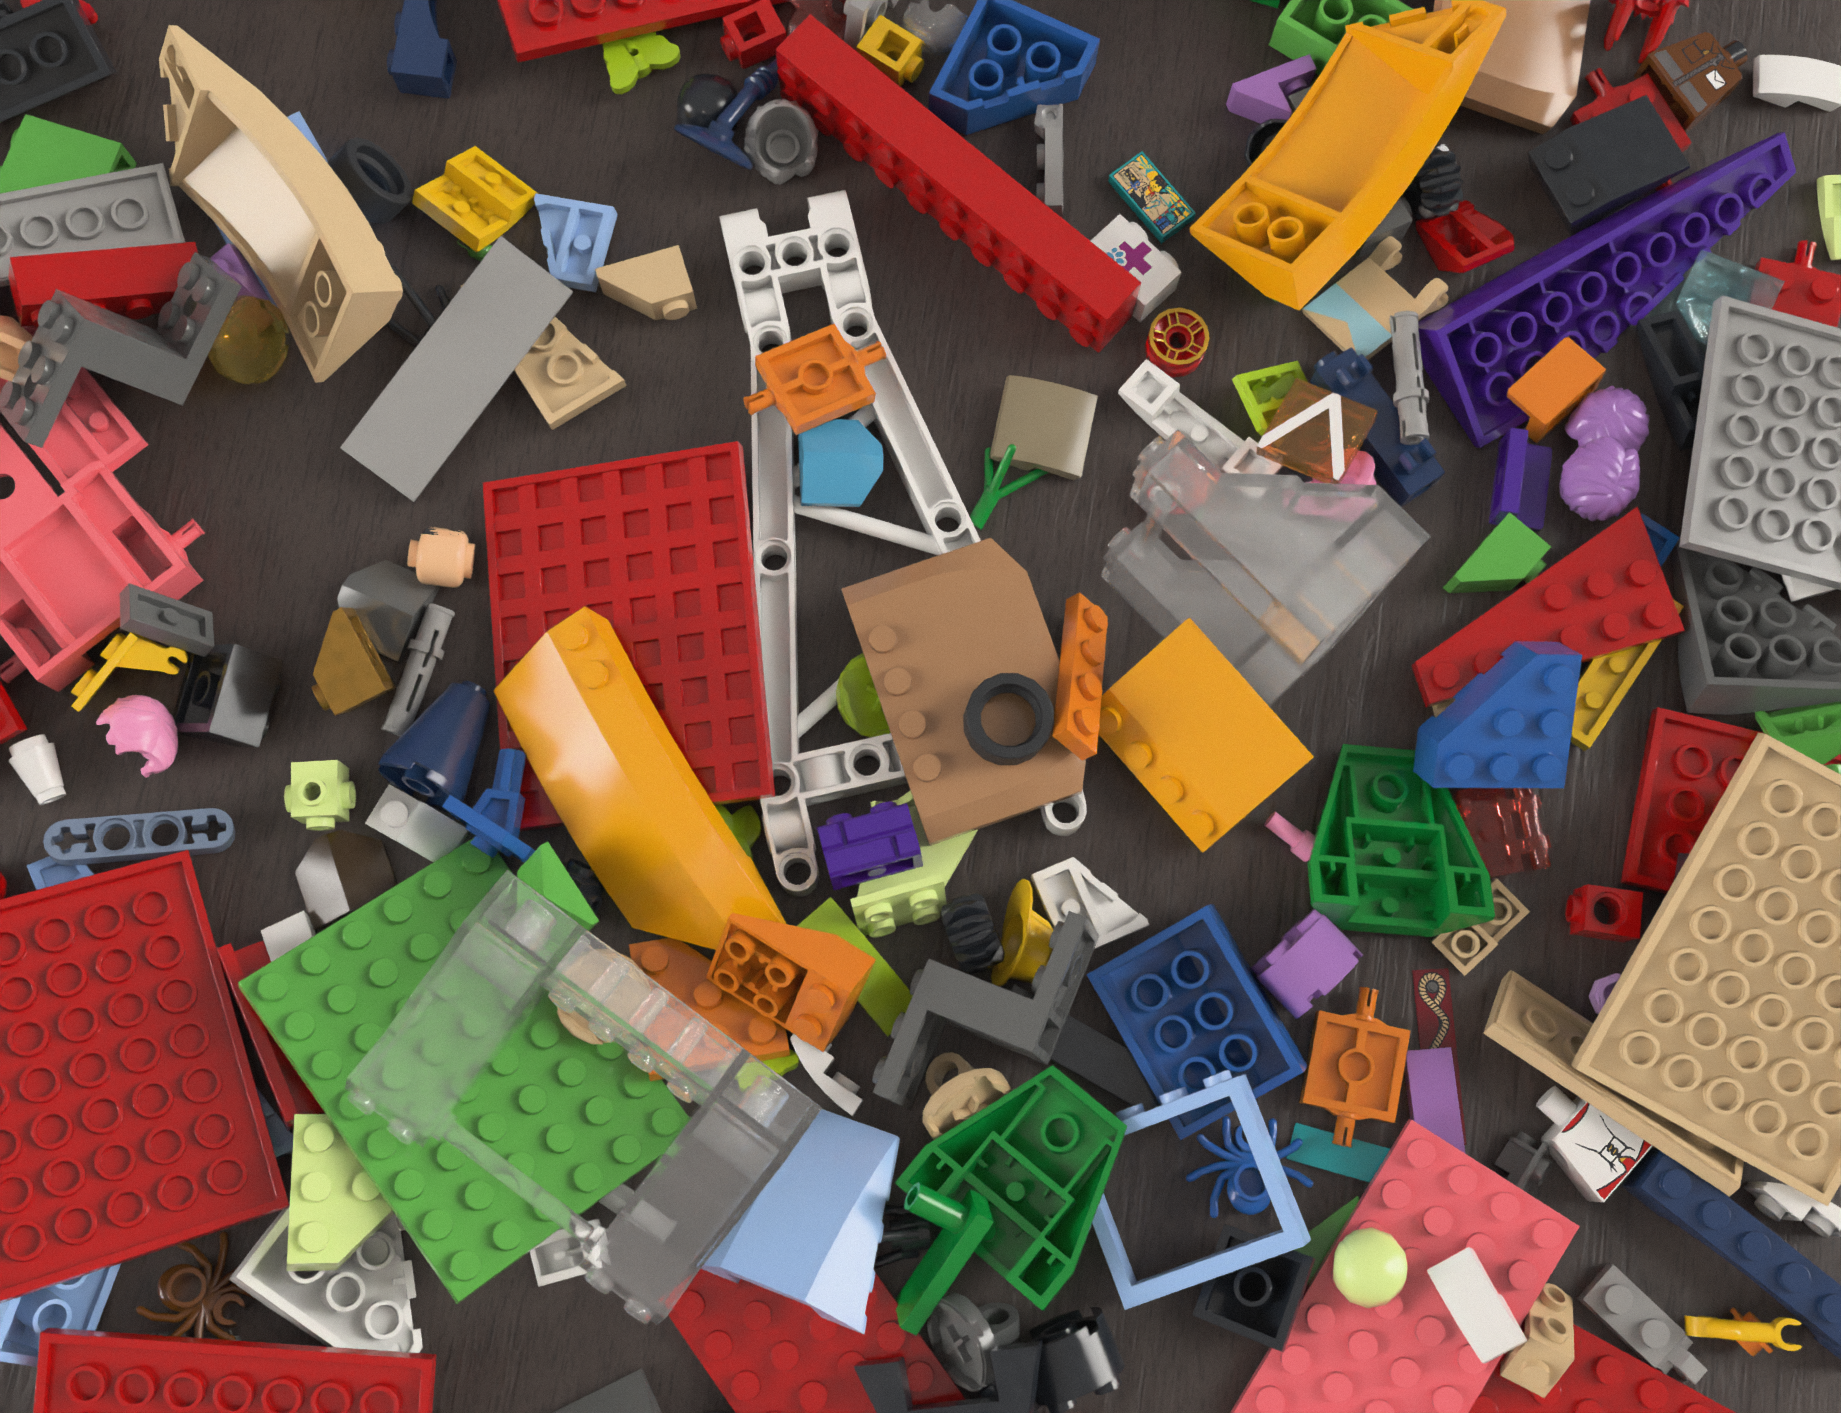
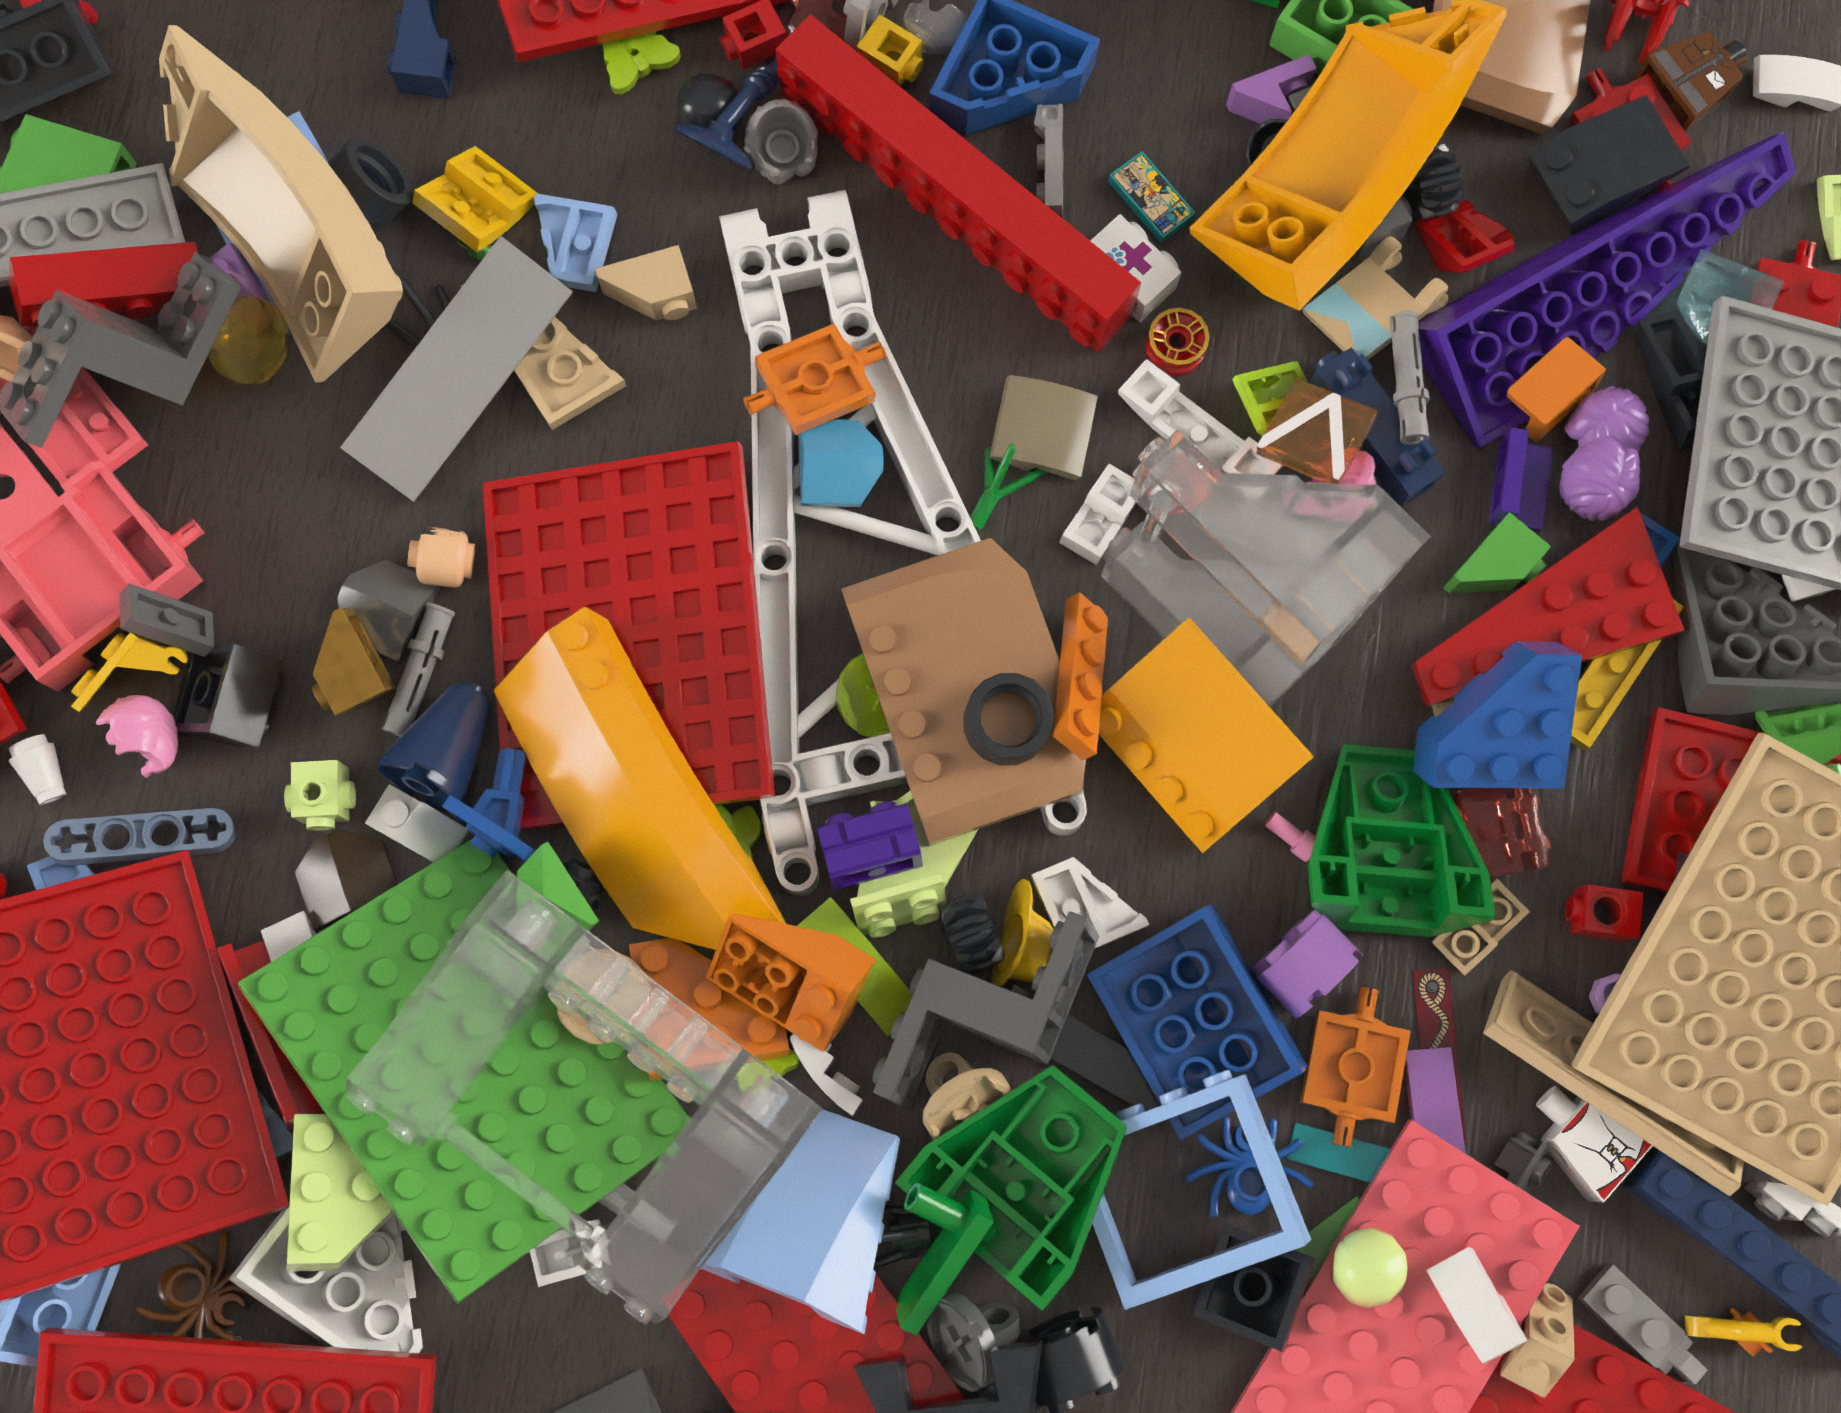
(1100, 515): none -> white slope

